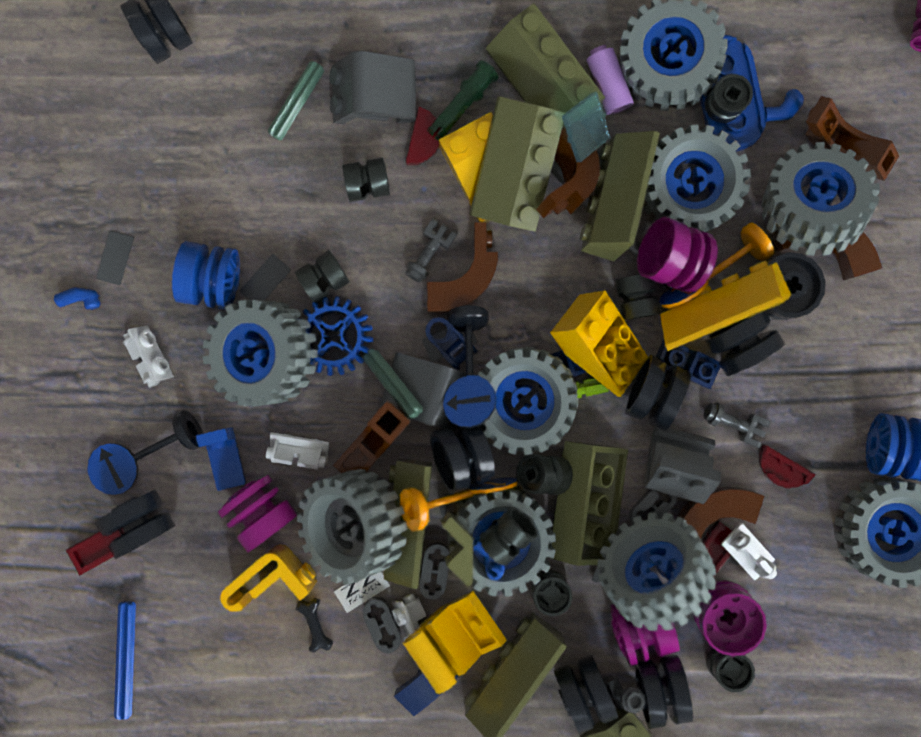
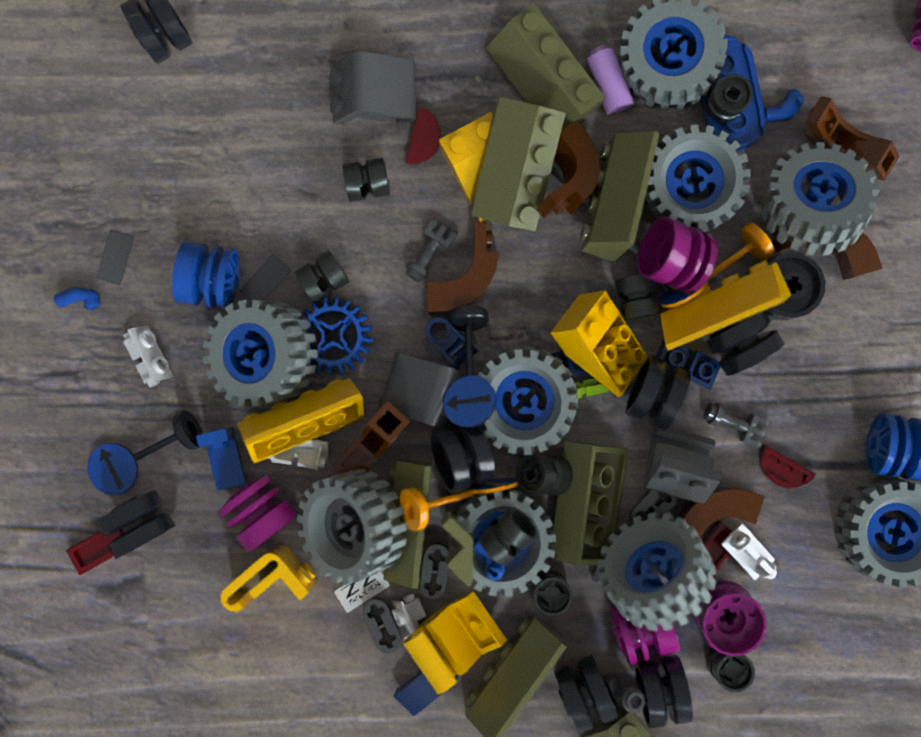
(124, 660): blue axle -> none
(296, 100): sand green axle -> none
(301, 419): none -> yellow slope
(309, 610): black piece -> none
(393, 384): sand green axle -> none
(471, 91): clear green pin -> none
(586, 126): clear light blue piece -> none

